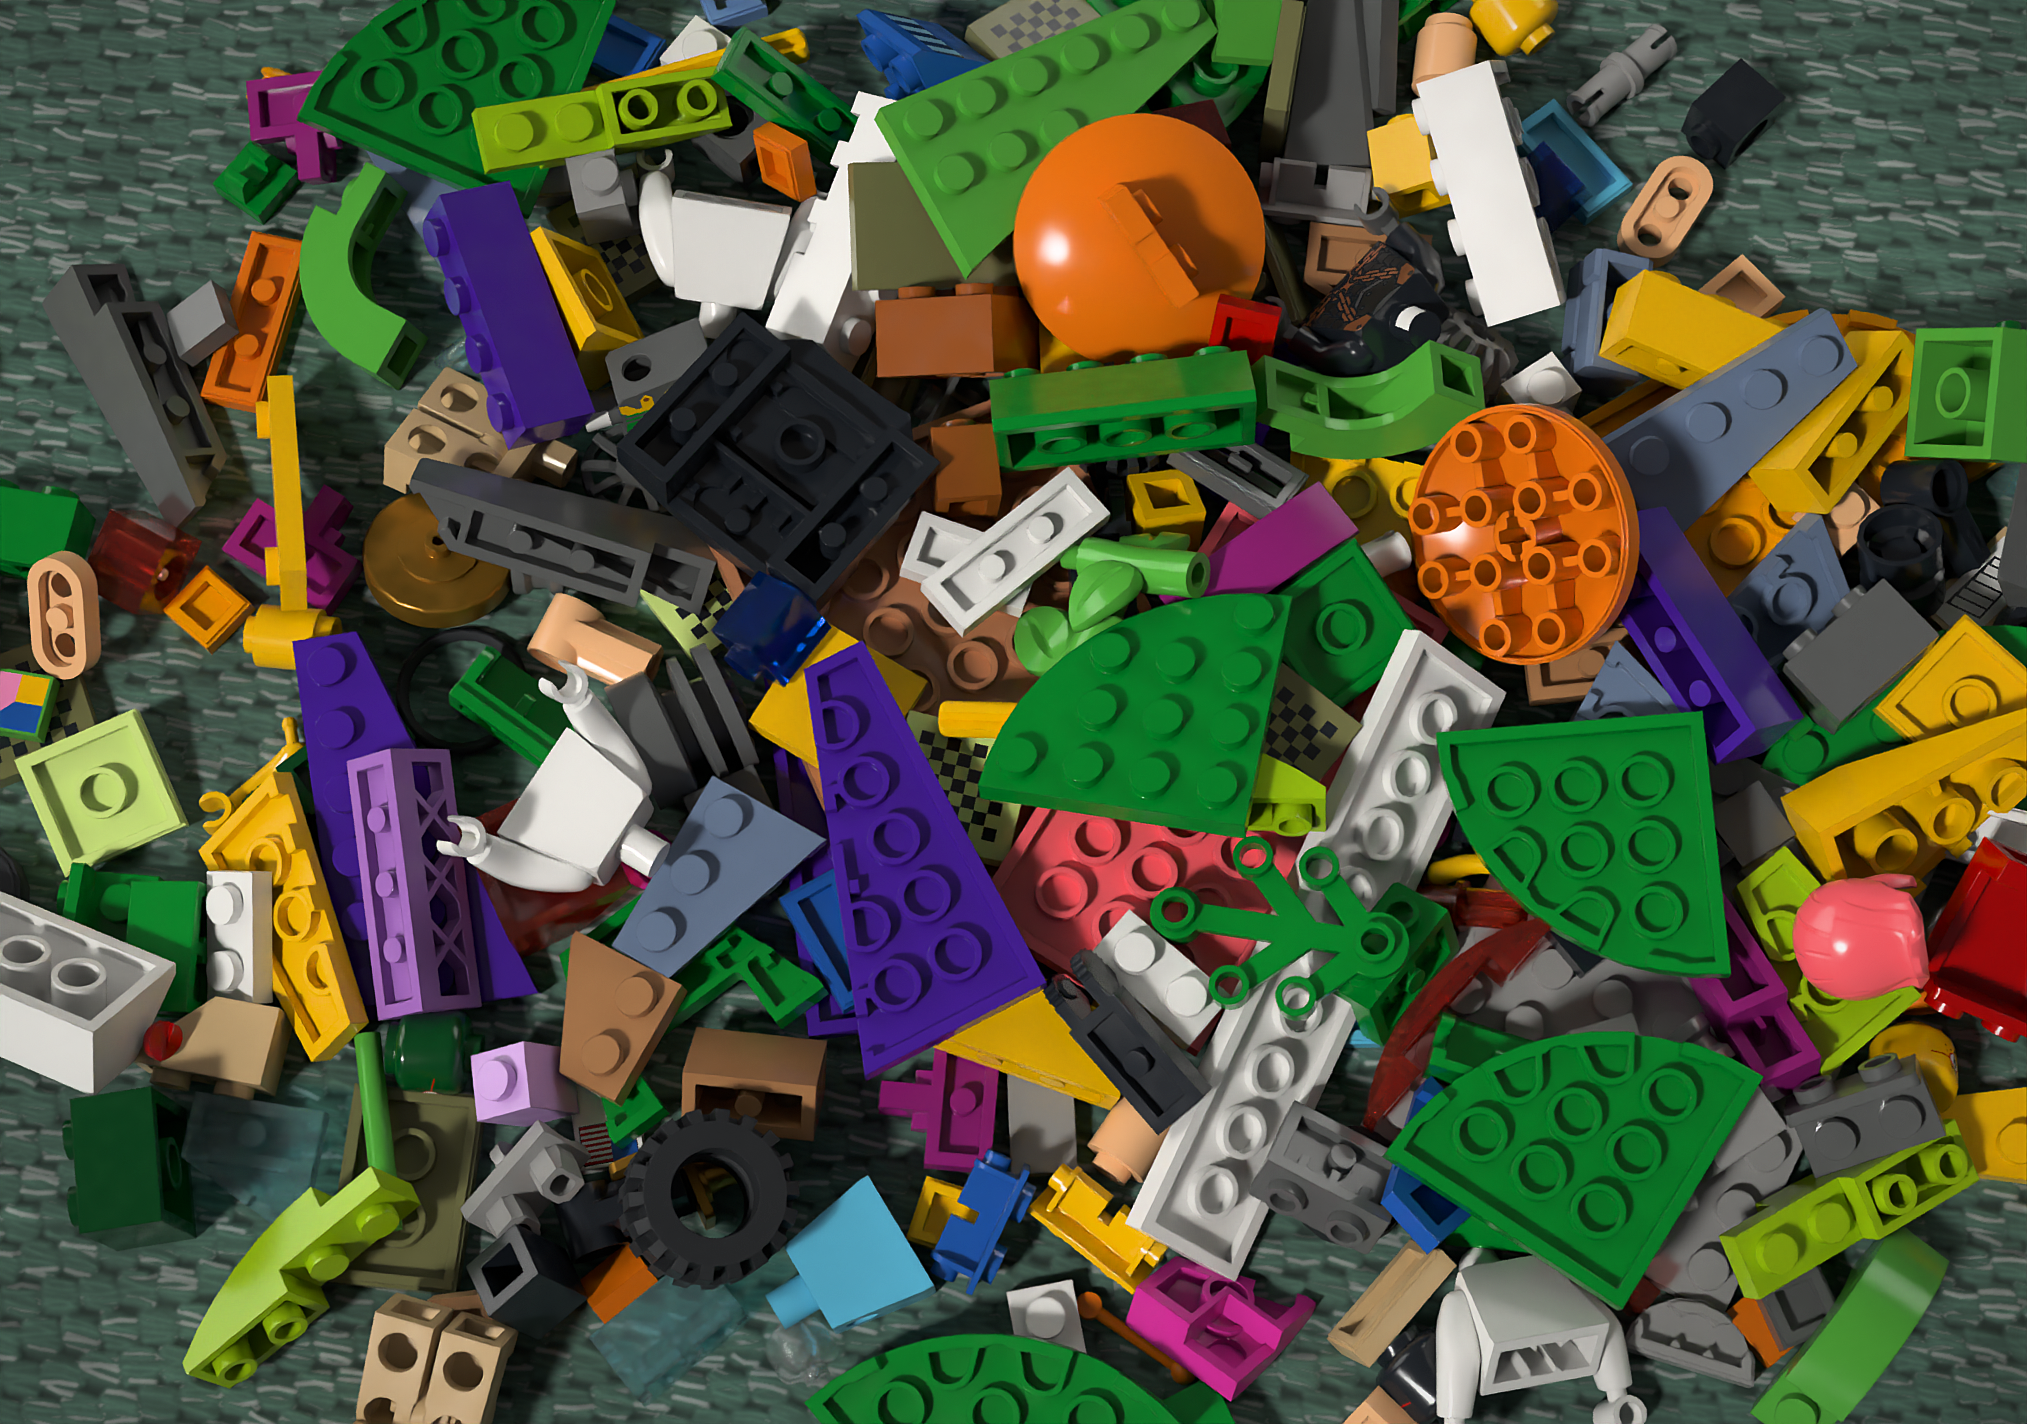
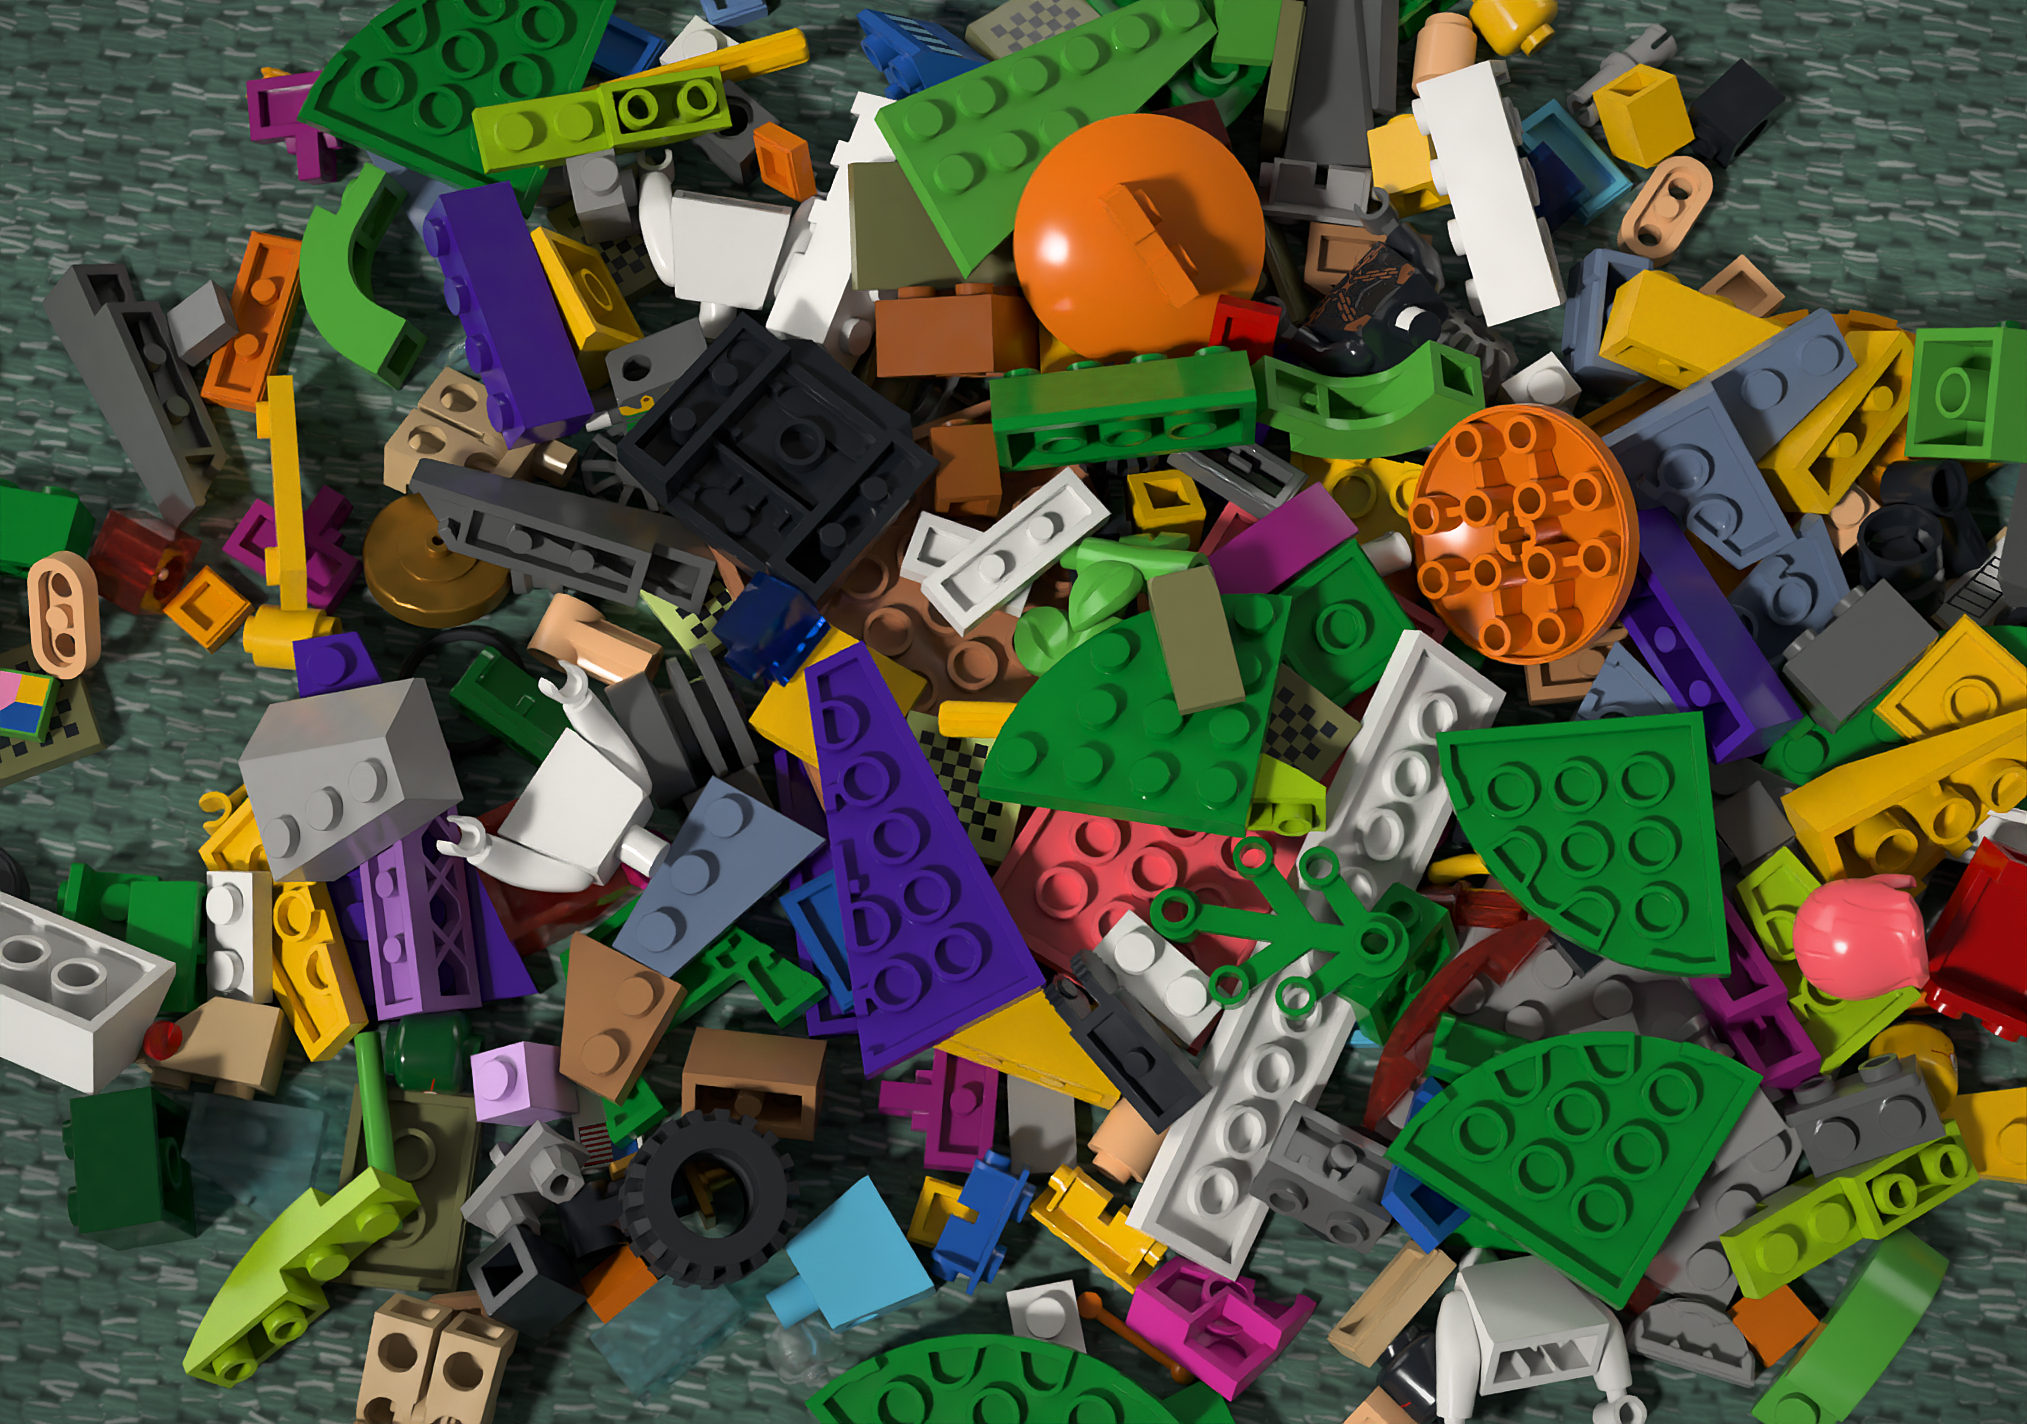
(102, 792): yellowish green tile -> none
(257, 182): green tile -> none
(346, 777): none -> light grey wedge
(784, 94): green tile -> none
(1195, 640): none -> olive slope
(1643, 116): none -> yellow brick
(1704, 474): none -> sand blue wing
(1797, 1308): dark grey tile -> none

